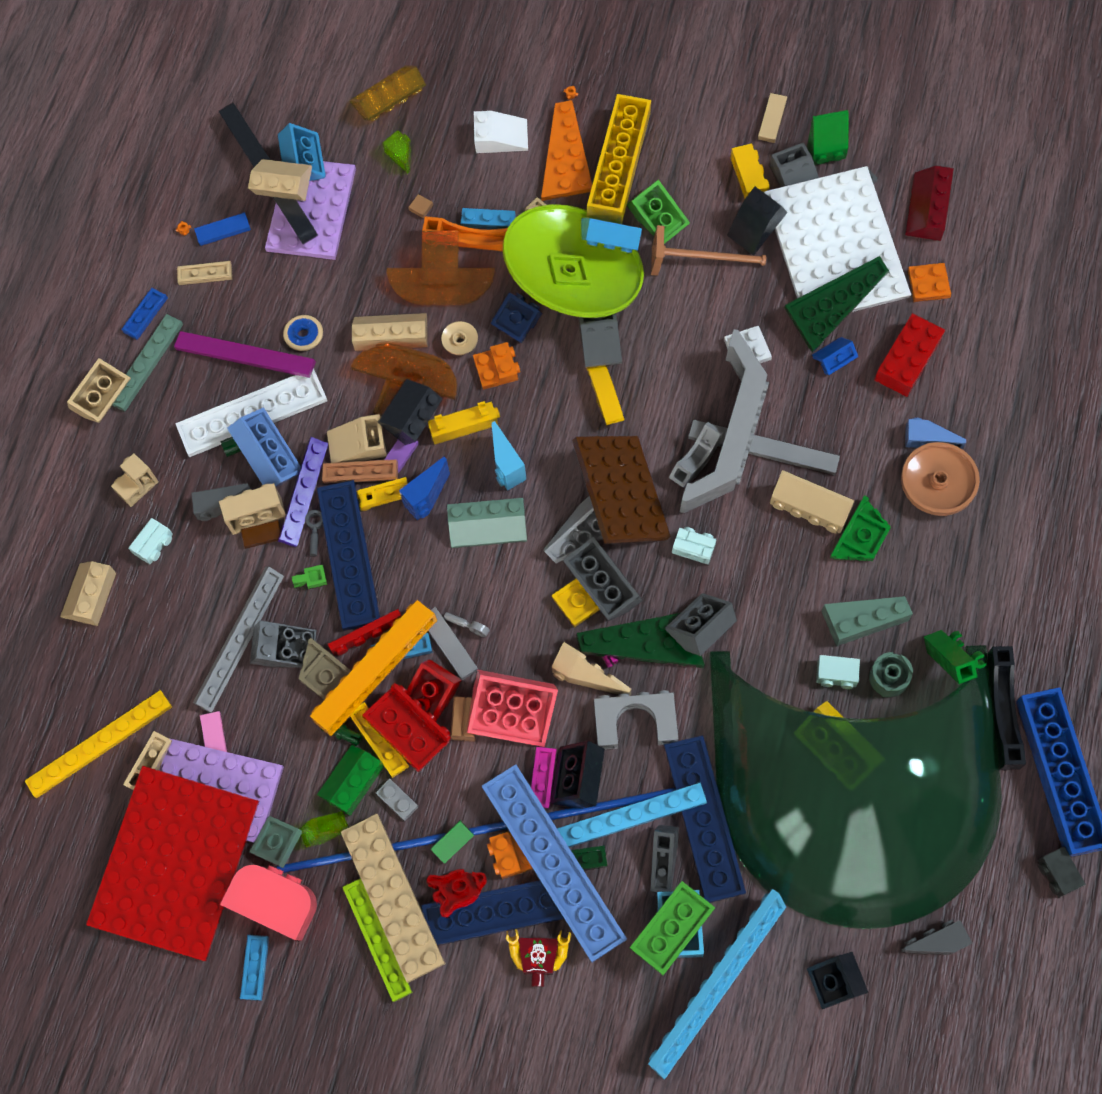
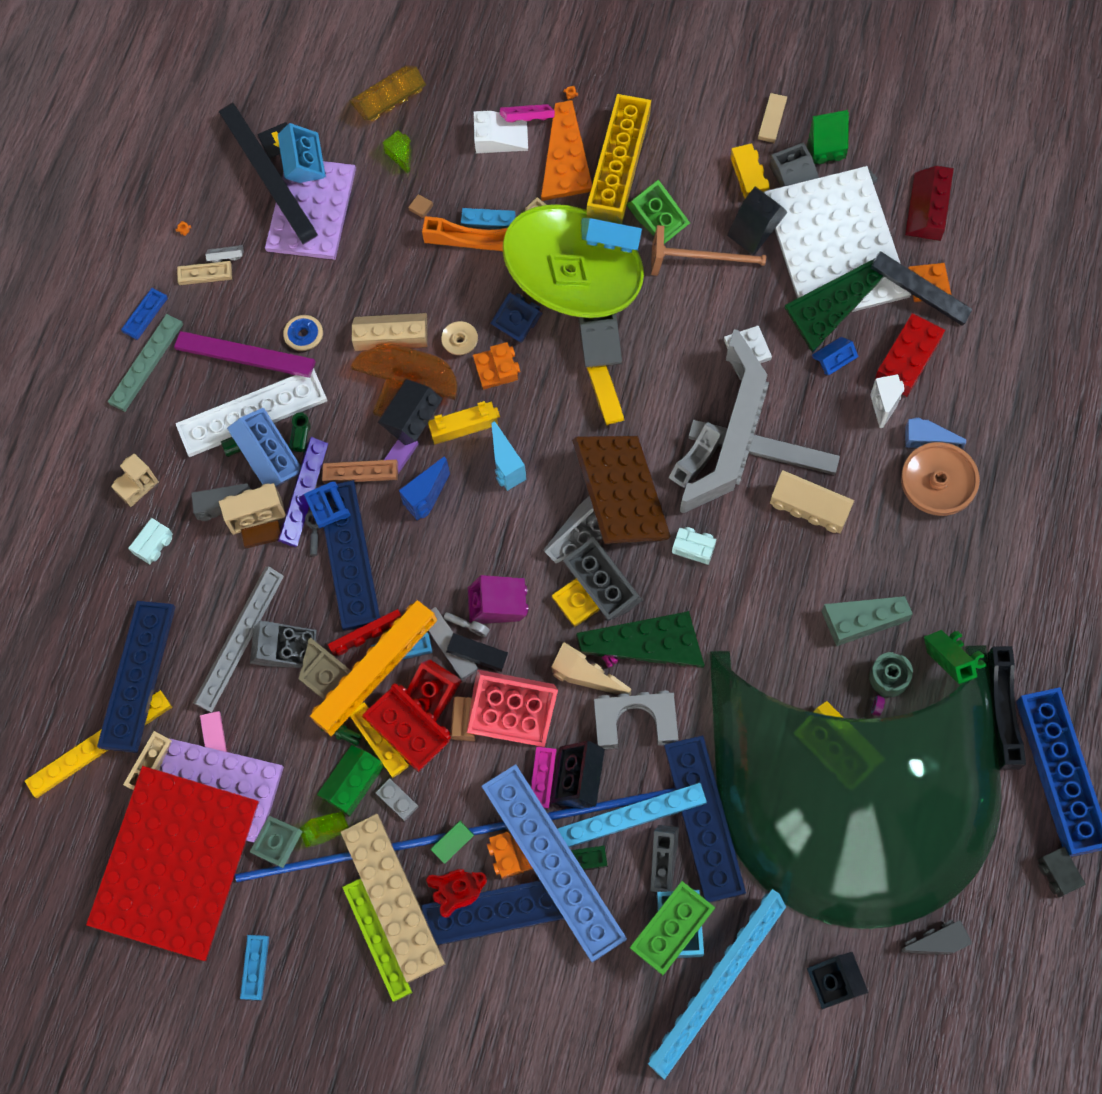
(89, 593): tan slope -> none
(98, 391): tan slope -> none
(136, 677): none -> dark blue plate
(218, 254): none -> light grey plate
(222, 229): blue tile -> none
(270, 140): none -> black sticker
(272, 900): coral brick -> none
(280, 179): tan slope -> none
(299, 433): none -> dark green piece
(313, 577): bright green plate -> none
(320, 506): none -> blue plate
(357, 440): tan slope -> none
(381, 493): yellow plate -> none
(440, 278): clear orange plate -> none
(477, 652): none -> black tile
(487, 522): slope -> none
(497, 599): none -> magenta slope
(527, 113): none -> dark pink plate
(538, 955): torso -> none
(702, 623): dark grey slope -> none
(837, 671): light aqua brick -> none
(862, 535): green wing -> none
(878, 705): none -> magenta tile
(885, 397): none -> white slope
(921, 288): none -> black tile

